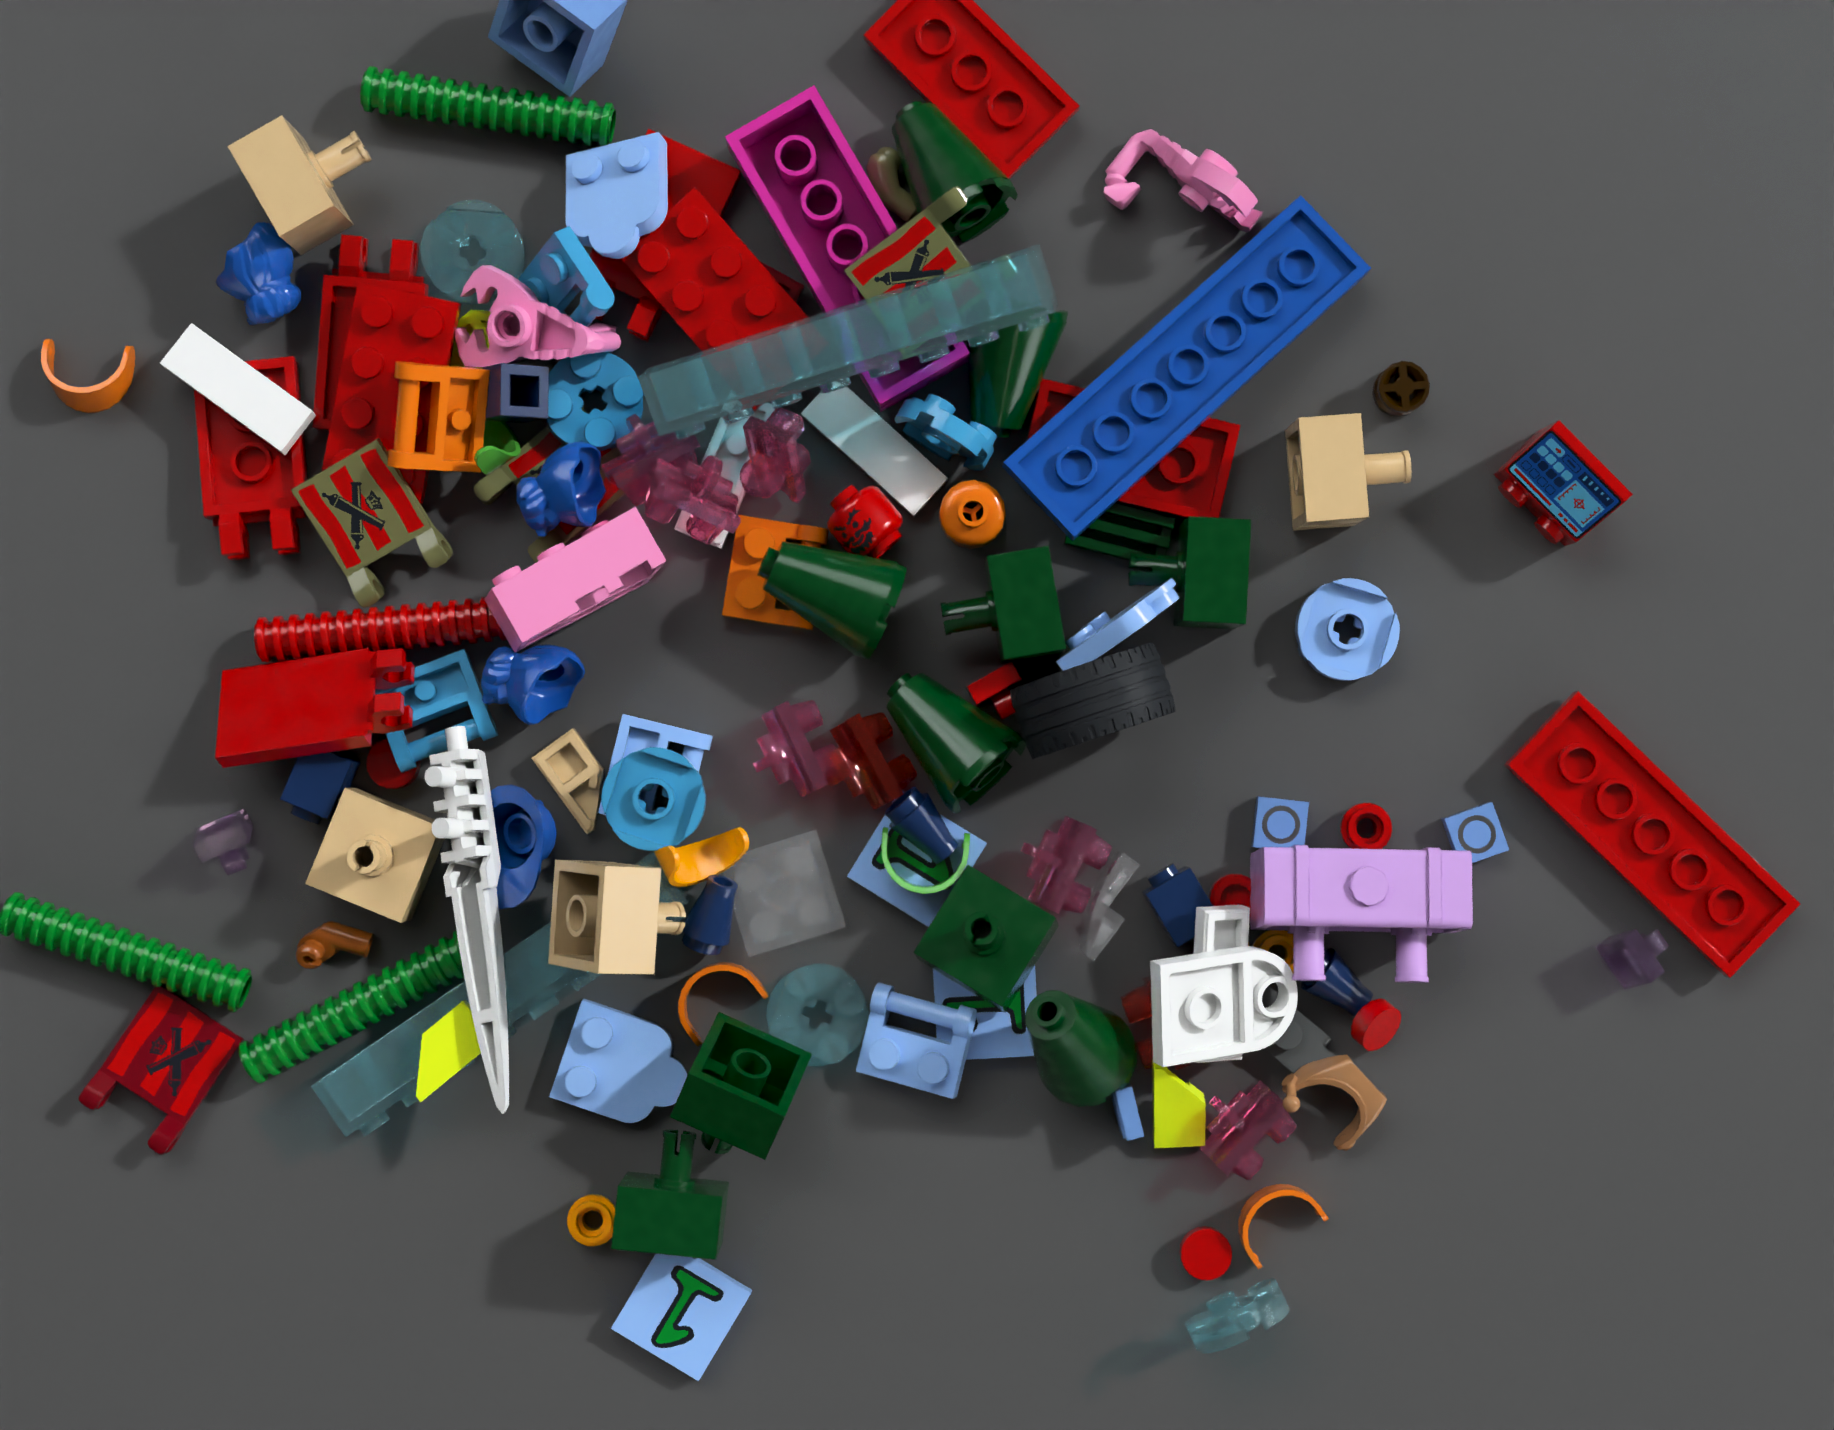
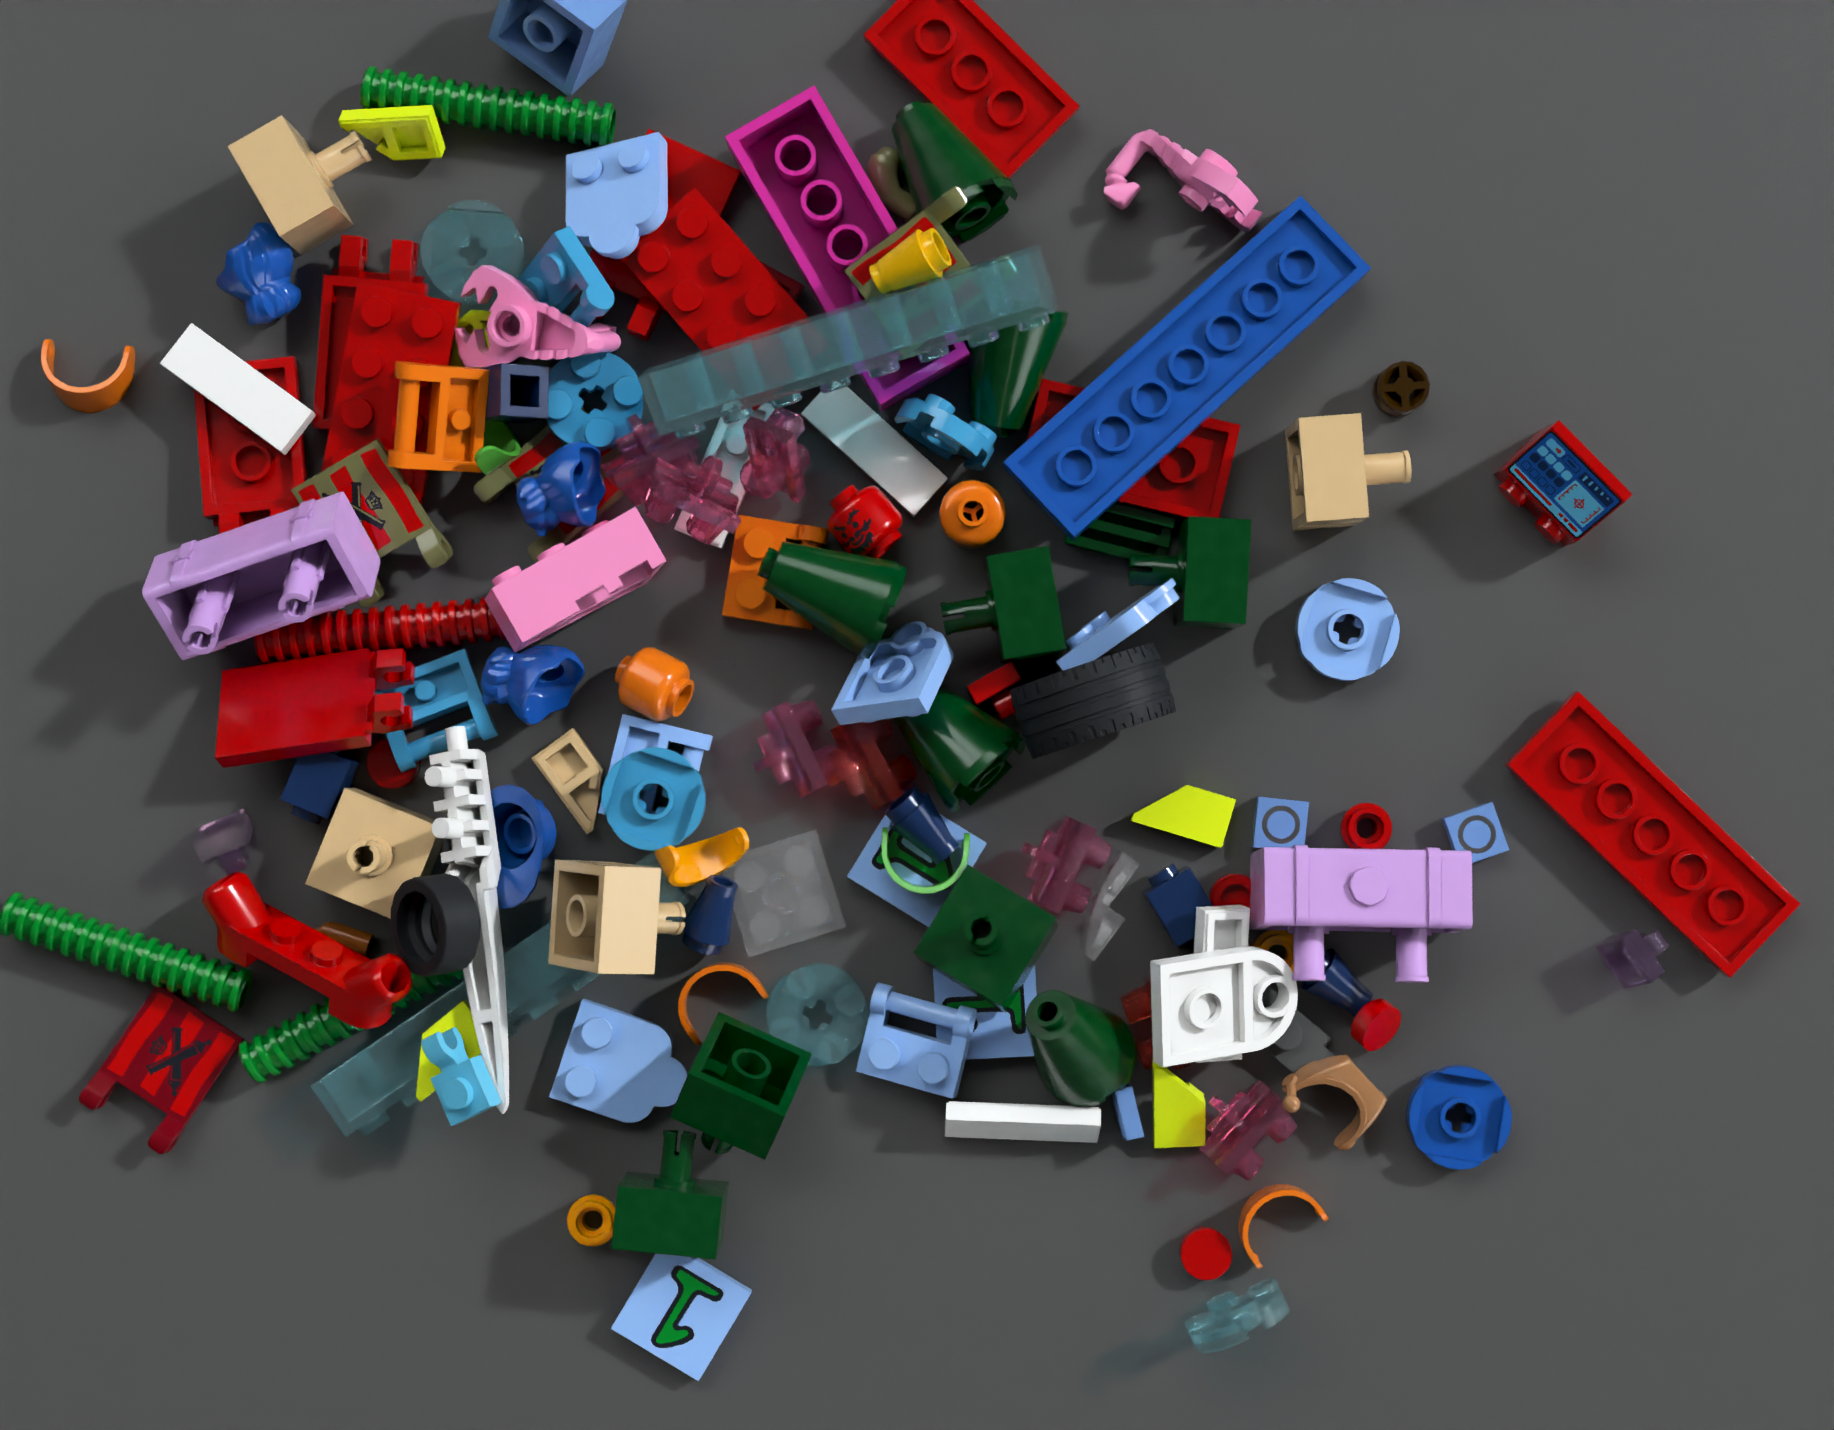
(251, 930): none -> red plate
(262, 576): none -> lavender piece
(398, 131): none -> neon yellow tile
(456, 920): none -> black tyre
(464, 1083): none -> medium azure plate
(654, 684): none -> orange head
(897, 677): none -> light blue plate
(911, 262): none -> yellow cone
(1022, 1121): none -> white tile
(1190, 814): none -> neon yellow tile
(1476, 1140): none -> blue plate

